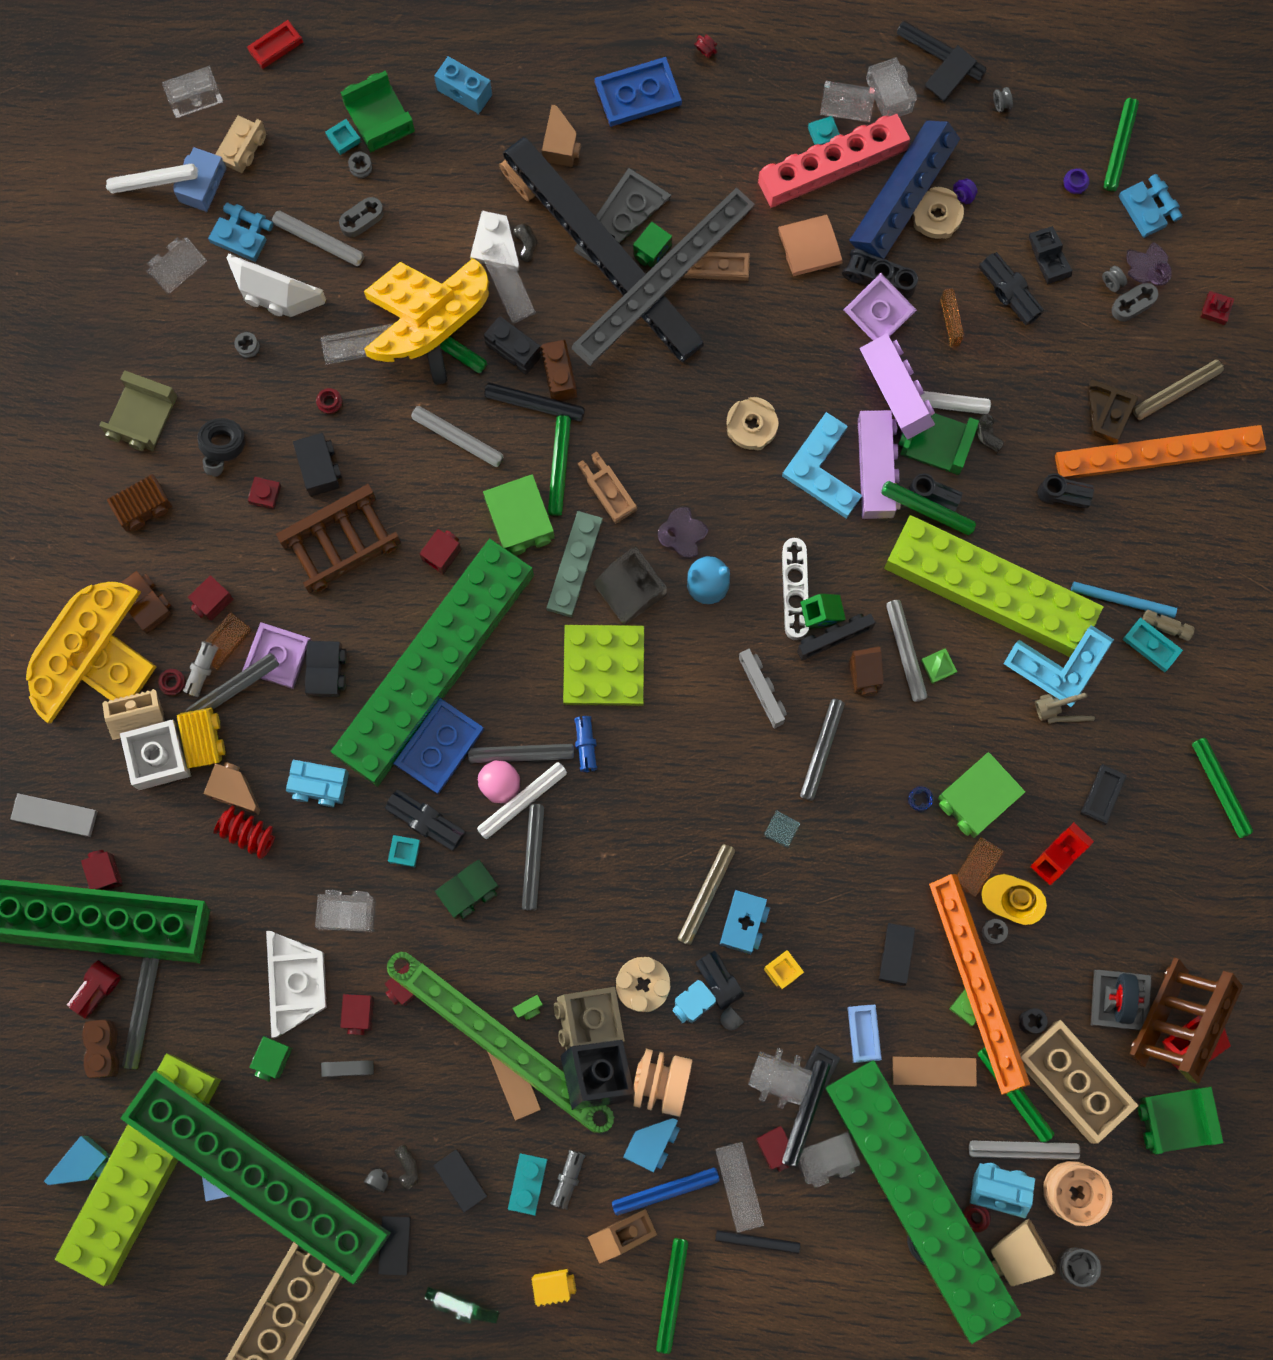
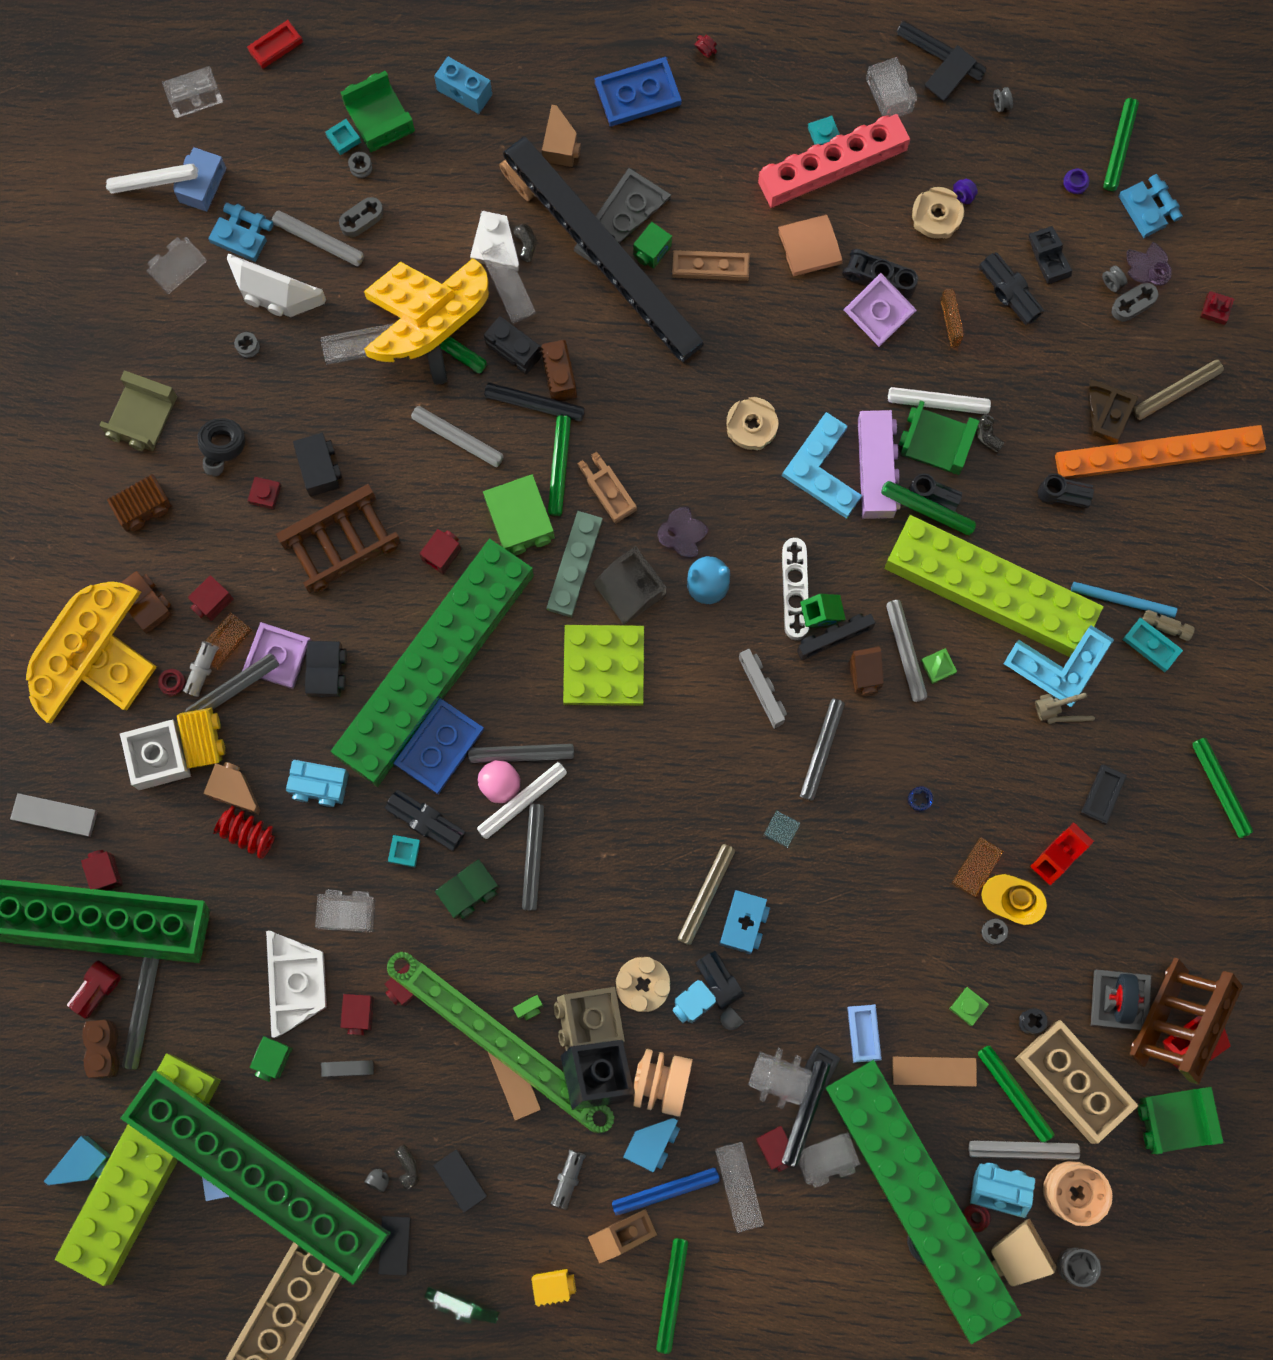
(132, 712): tan brick -> none
(241, 142): tan bracket -> none
(325, 394): dark red plate -> none
(527, 1184): teal plate -> none
(585, 744): blue pin -> none
(662, 277): dark grey plate -> none
(757, 1241): black bar -> none
(783, 970): yellow brick -> none
(847, 101): clear brick -> none
(897, 386): lavender brick -> none
(897, 954): black slope -> none
(905, 188): dark blue brick -> none
(979, 984): orange plate -> none
(980, 795): bright green brick -> none

